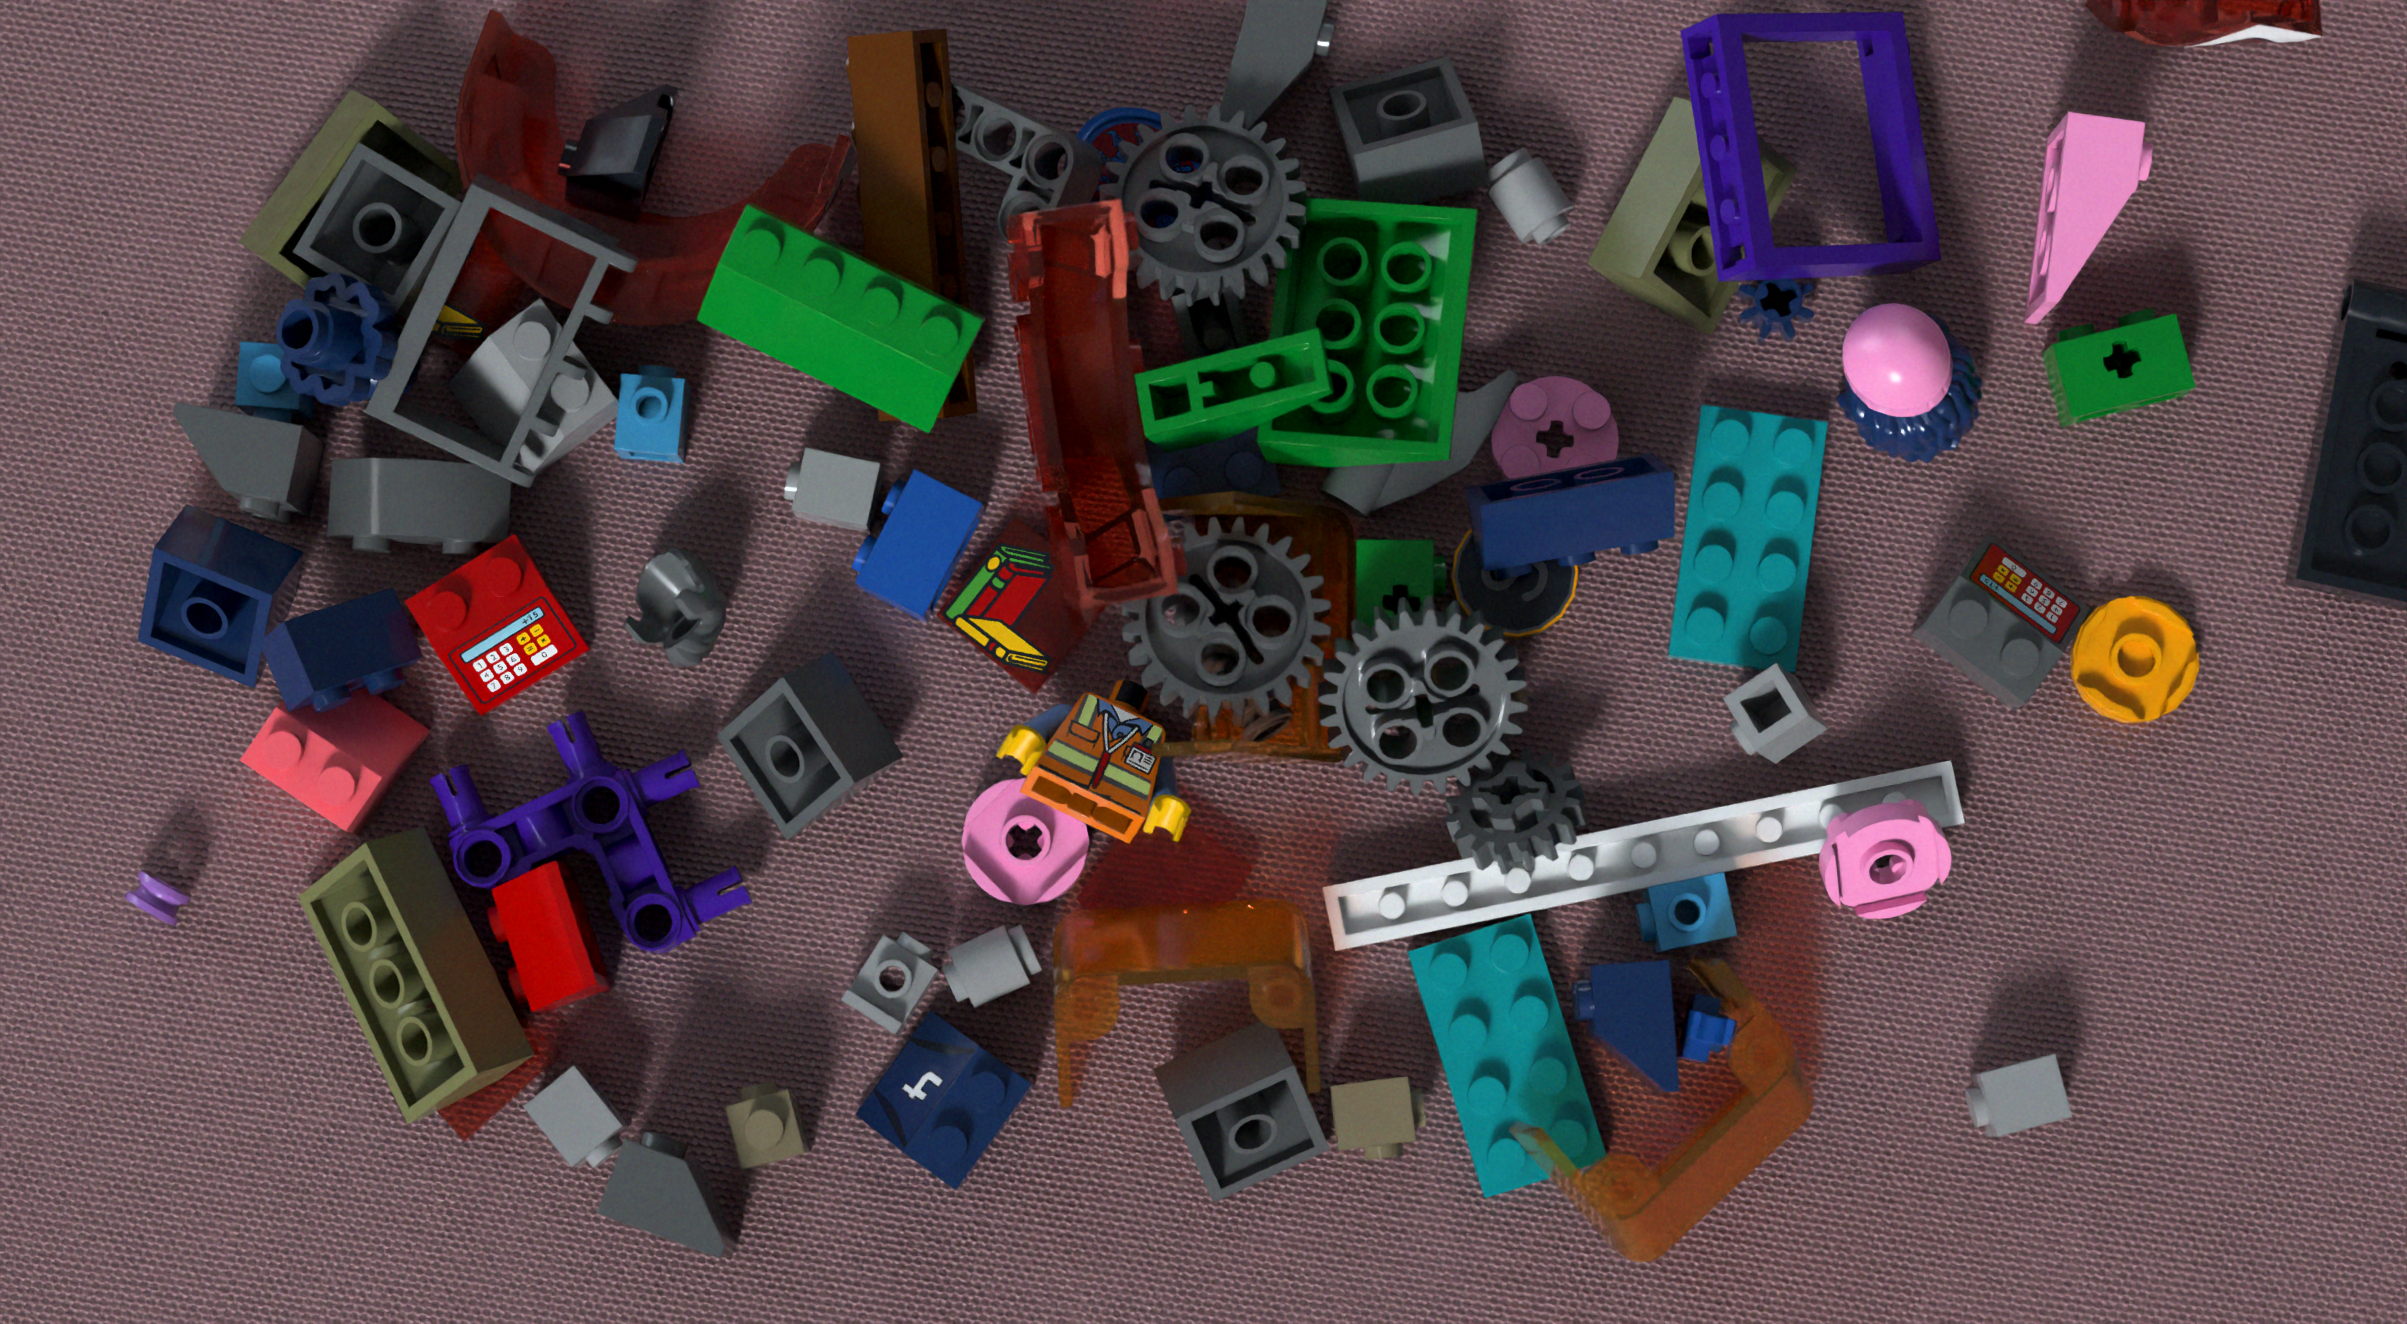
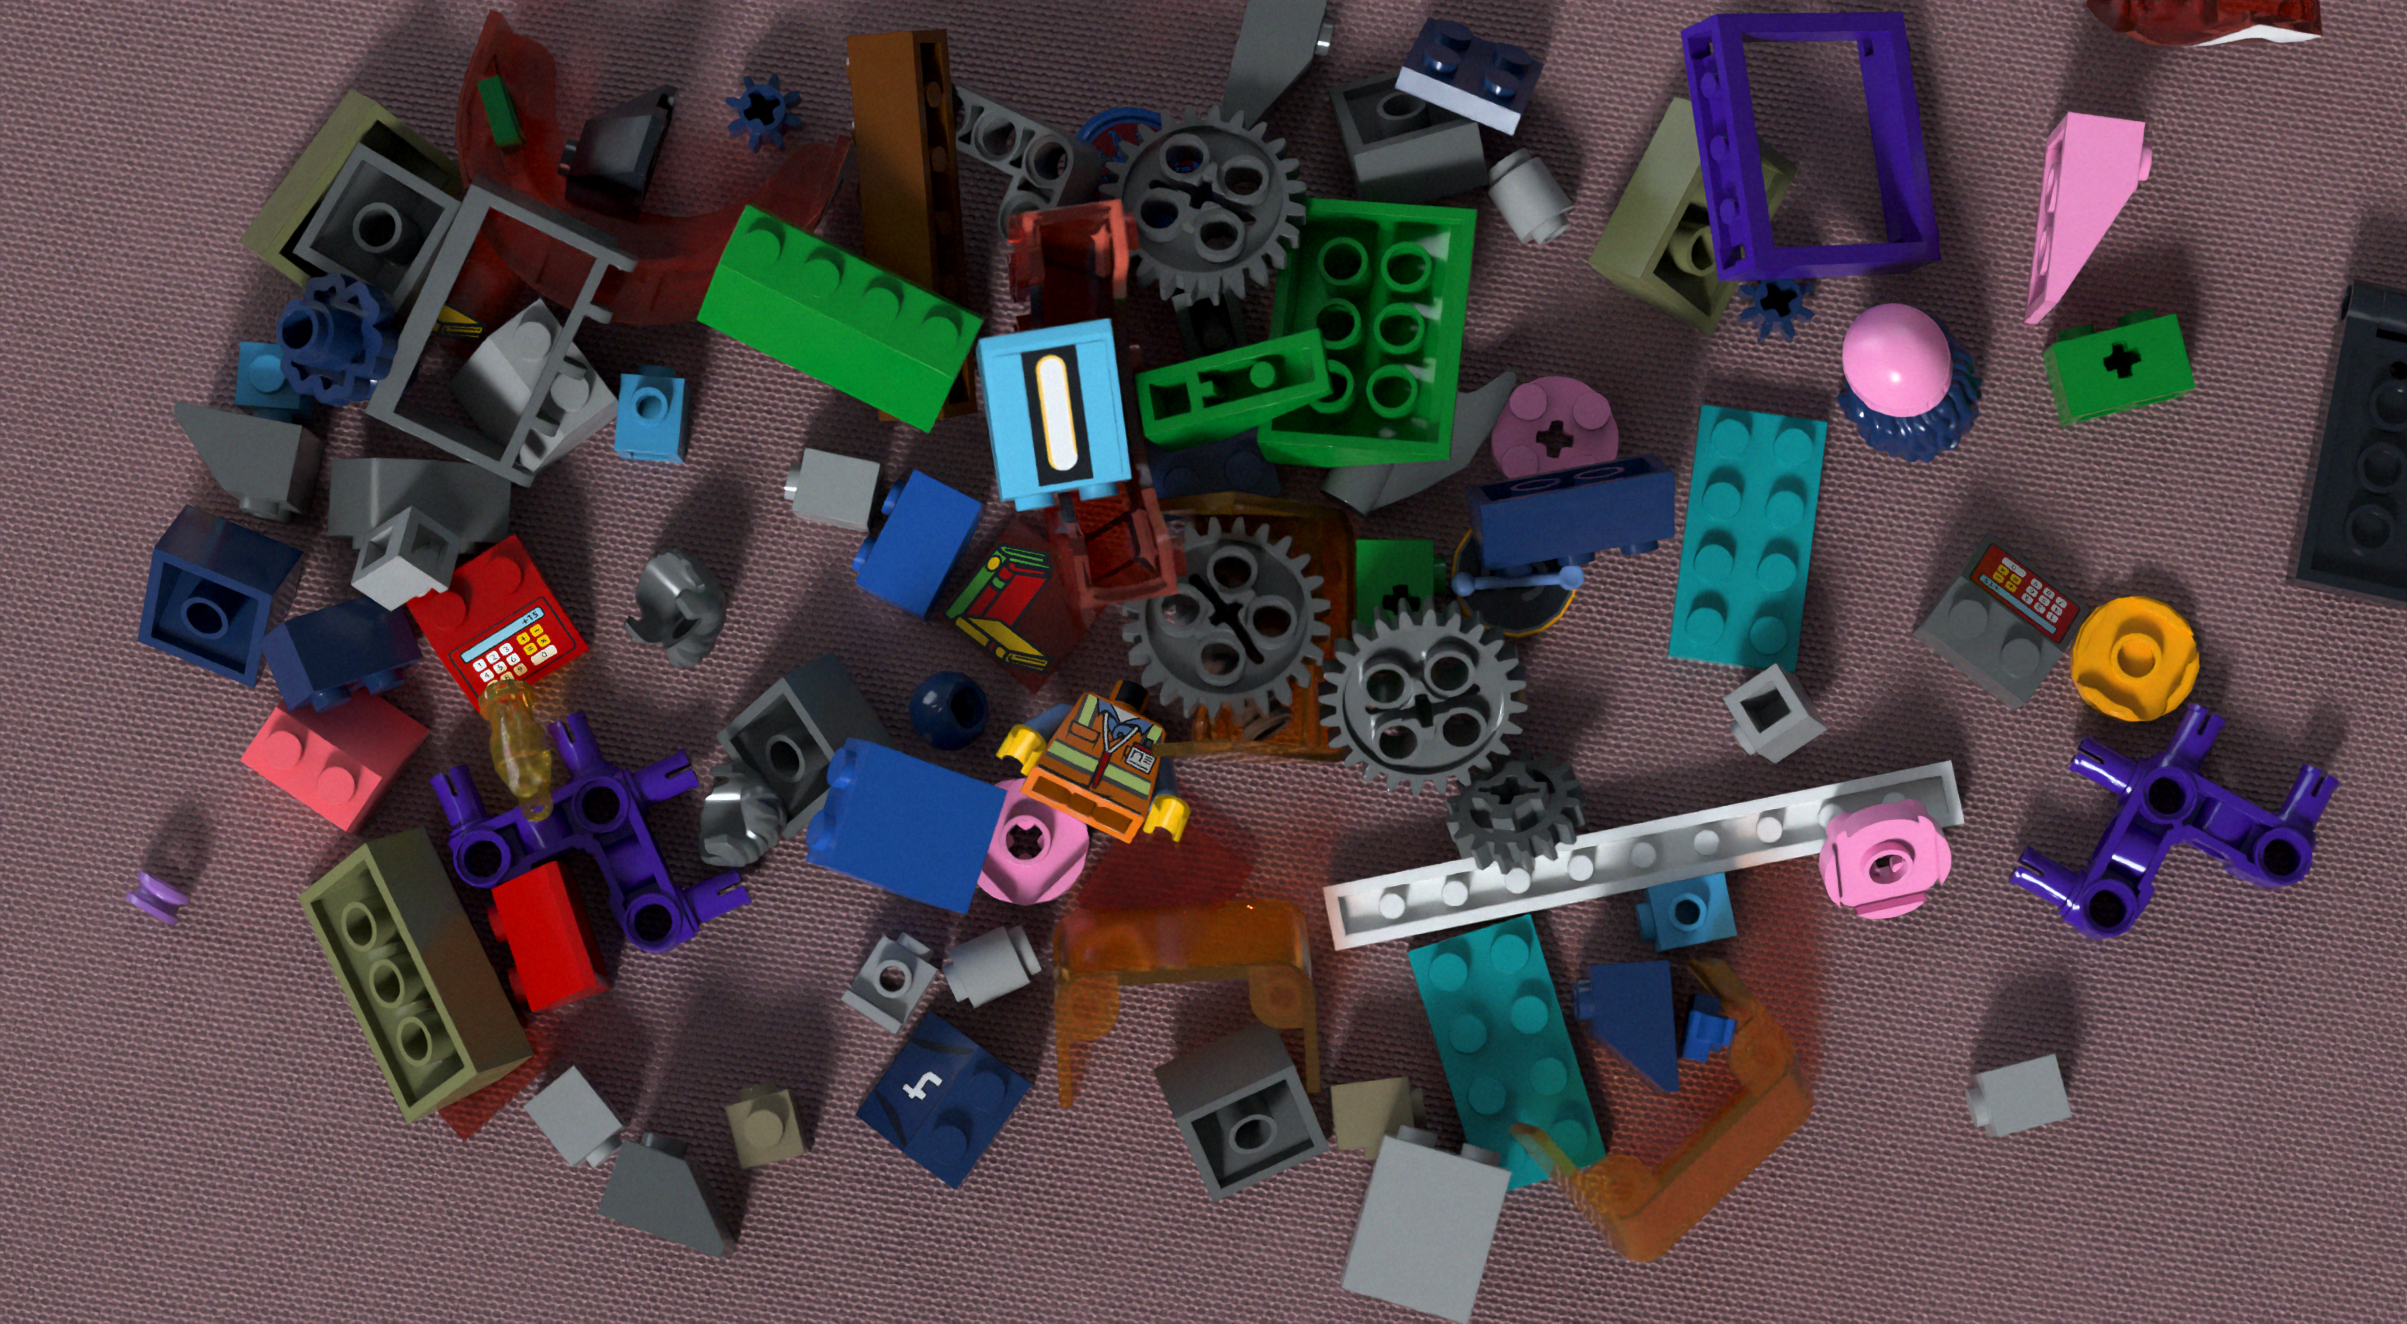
(405, 559): none -> light grey brick
(502, 115): none -> dark green tile
(519, 745): none -> clear yellow piece
(740, 817): none -> dark grey hair
(775, 101): none -> dark blue gear
(904, 825): none -> blue slope
(949, 710): none -> dark blue piece
(1054, 413): none -> medium azure slope
(1426, 1224): none -> light grey slope
(1470, 75): none -> dark blue plate
(1568, 577): none -> medium blue hinge
(2203, 818): none -> dark purple pin

